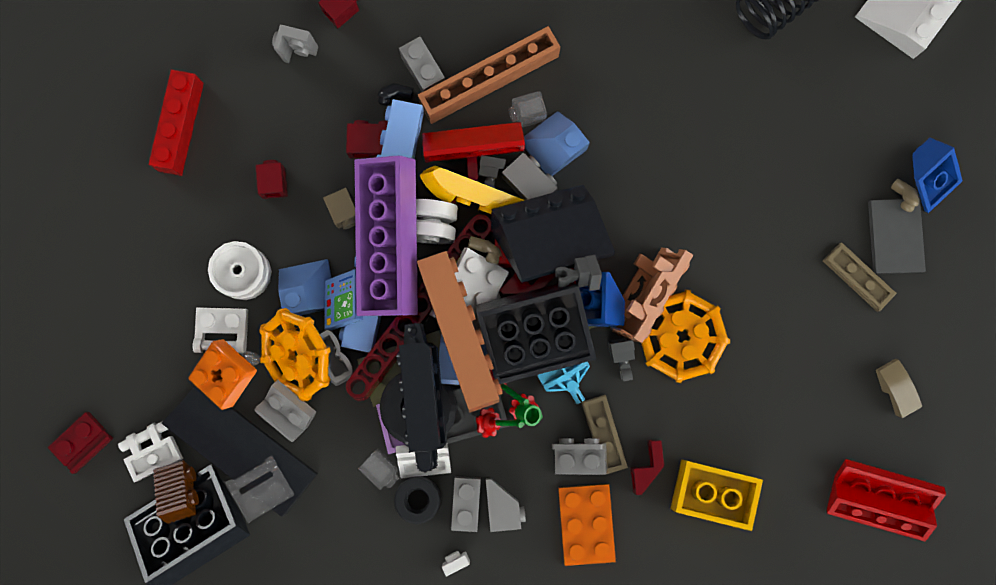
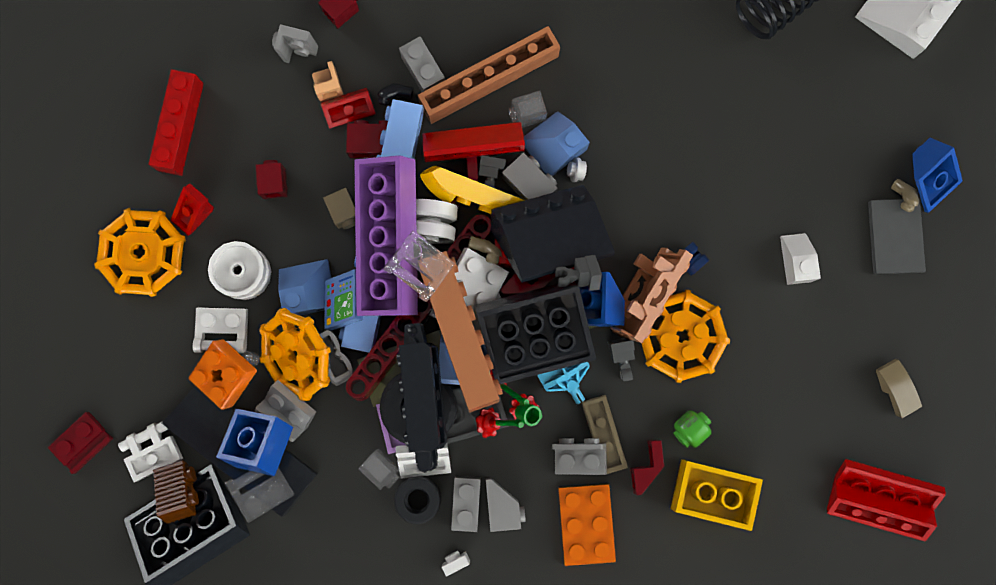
(150, 262): none -> light orange plate
(191, 209): none -> red slope
(255, 442): none -> blue brick
(327, 83): none -> light nougat panel
(347, 108): none -> red slope
(425, 259): none -> clear plate
(576, 170): none -> white plate
(692, 429): none -> bright green head
(698, 259): none -> dark blue wheel
(799, 259): none -> white slope
(859, 277): dark tan tile -> none

